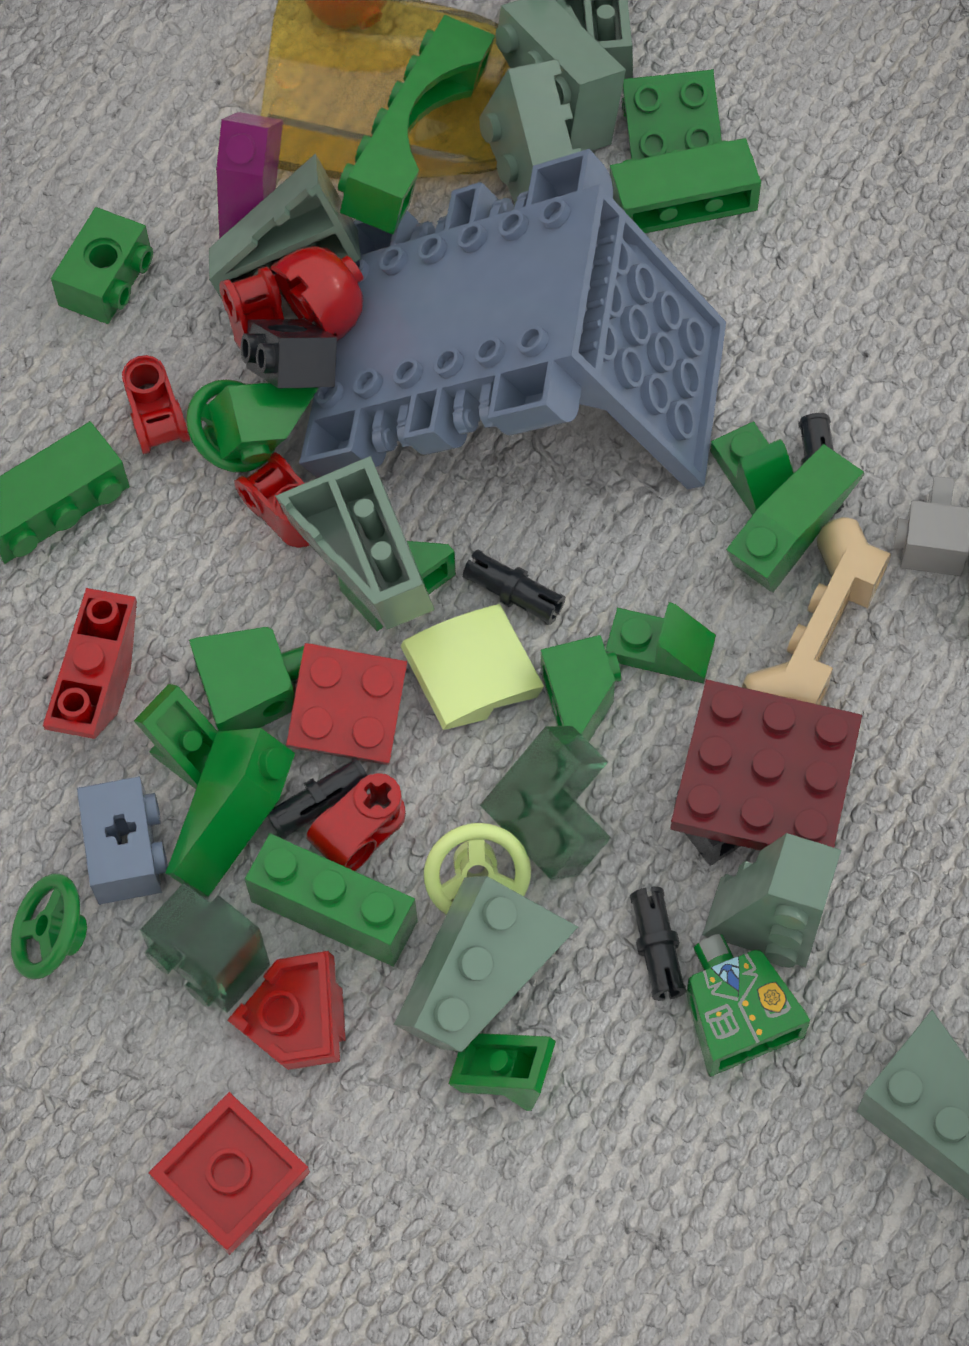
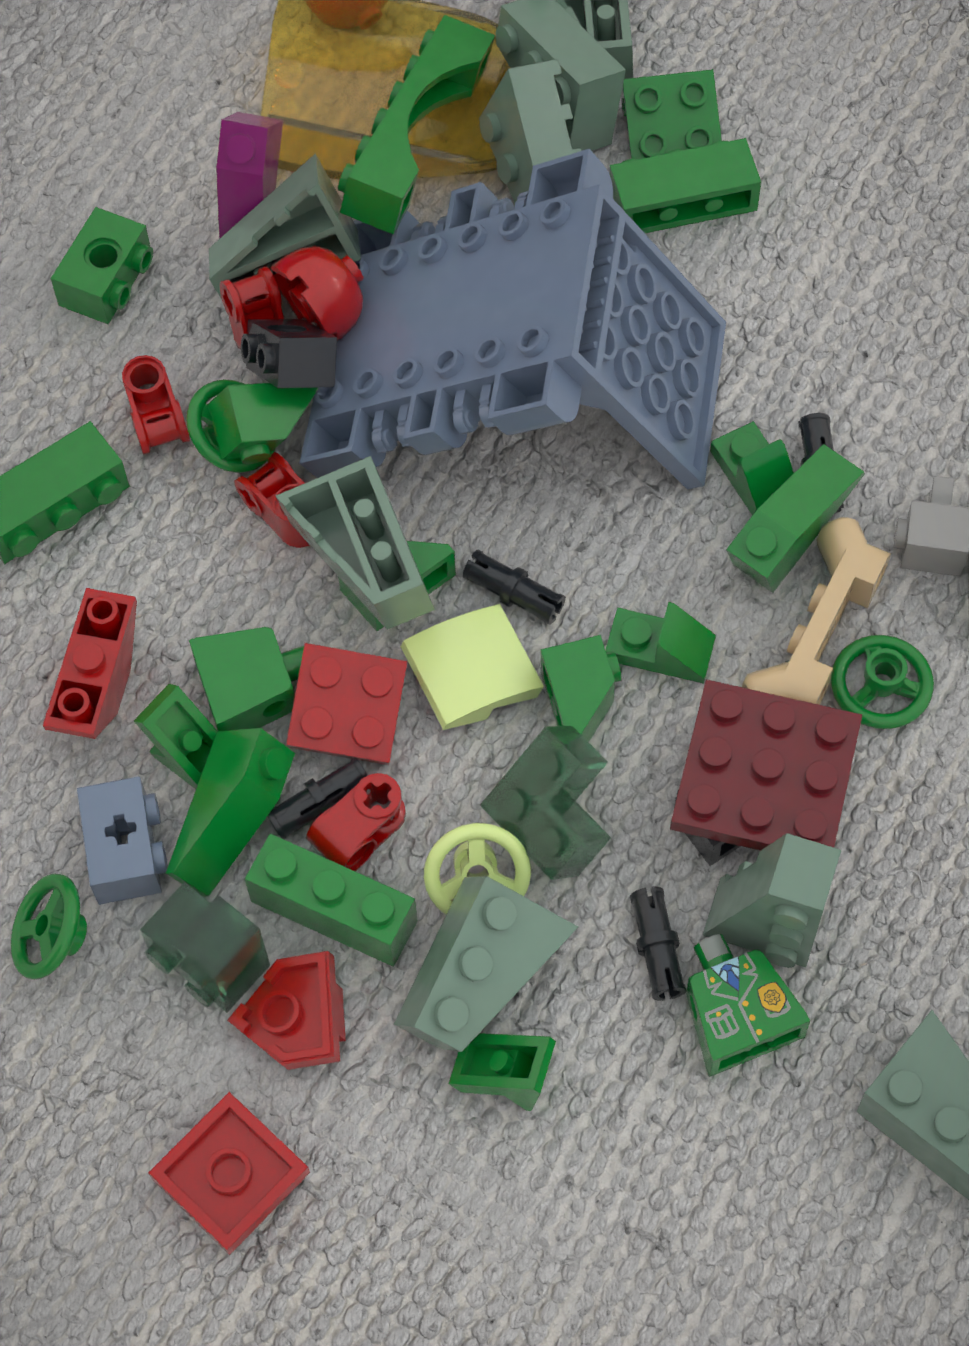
(883, 656): none -> green piece

